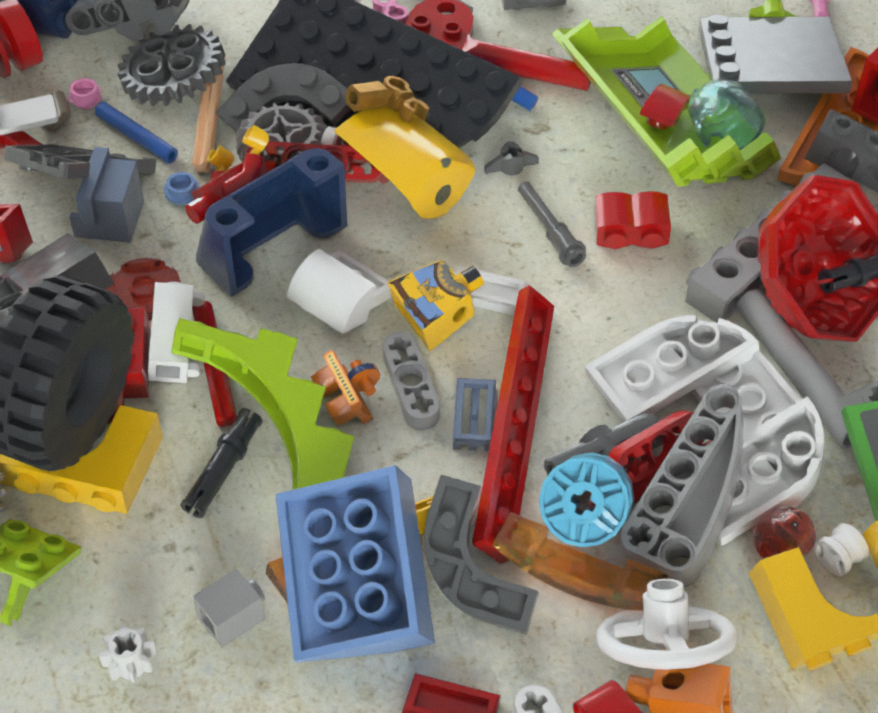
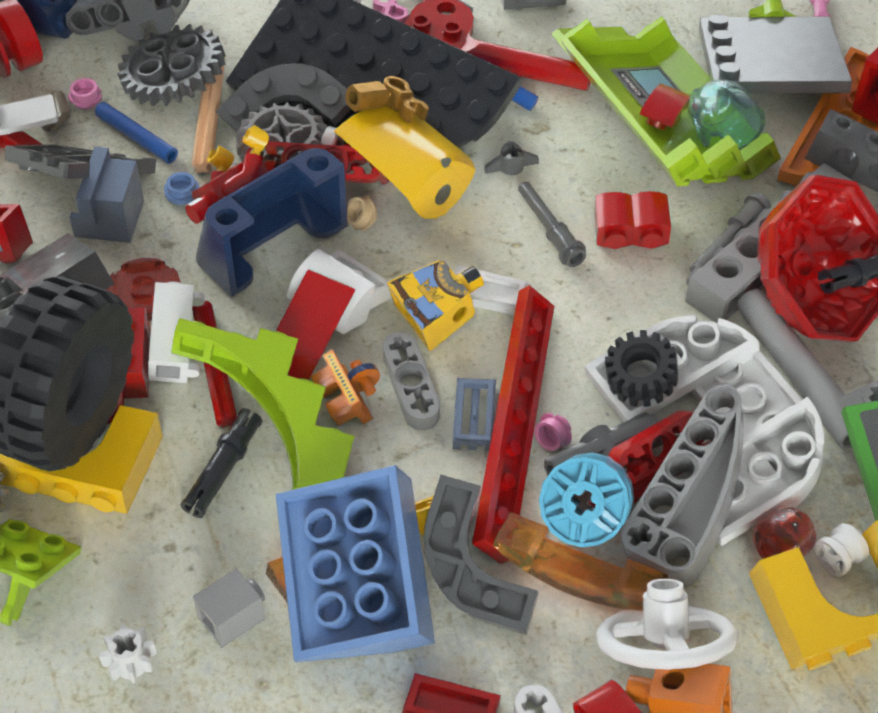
(313, 319): none -> red sticker
(361, 213): none -> tan plate
(553, 432): none -> bright pink plate
(639, 349): none -> black tyre
(744, 217): none -> light grey pin

